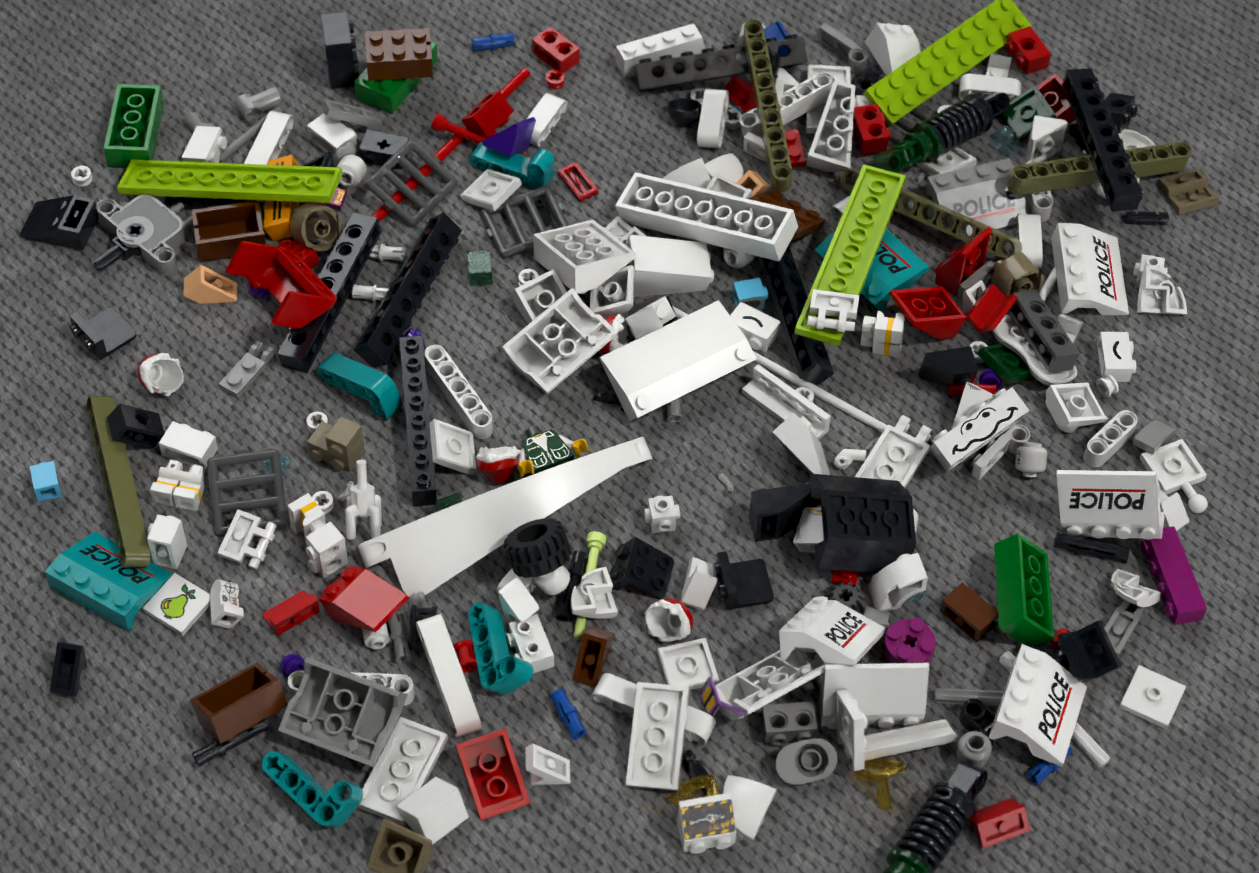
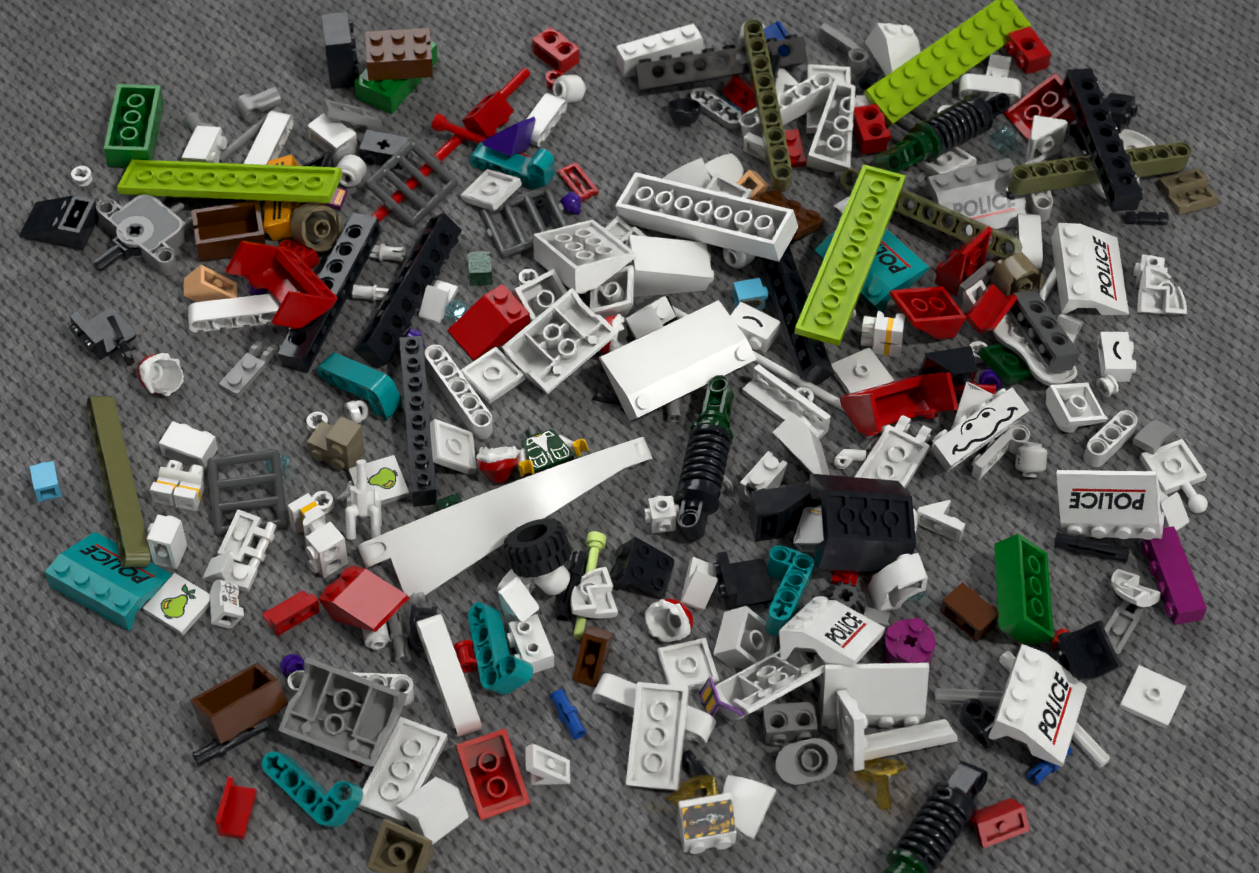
(67, 668): black slope -> none
(124, 350): none -> black piece
(135, 426): black brick -> none
(225, 569): none -> white slope
(232, 312): none -> white beam
(235, 810): none -> red panel
(353, 413): none -> white tile
(386, 478): none -> white tile
(436, 300): none -> white slope
(456, 309): none -> clear light blue plate
(490, 322): none -> red slope
(493, 41): blue pin -> none
(493, 375): none -> white plate
(569, 88): none -> white head
(571, 203): none -> dark purple plate
(705, 460): none -> black piece
(712, 118): white beam -> none
(743, 639): none -> white slope
(765, 474): none -> white brick
(795, 572): none -> teal beam
(836, 305): white plate -> none
(860, 371): none -> white plate
(908, 397): none -> red windscreen
(935, 519): none -> white slope
(974, 749): light grey head -> none
(1022, 112): tile -> none

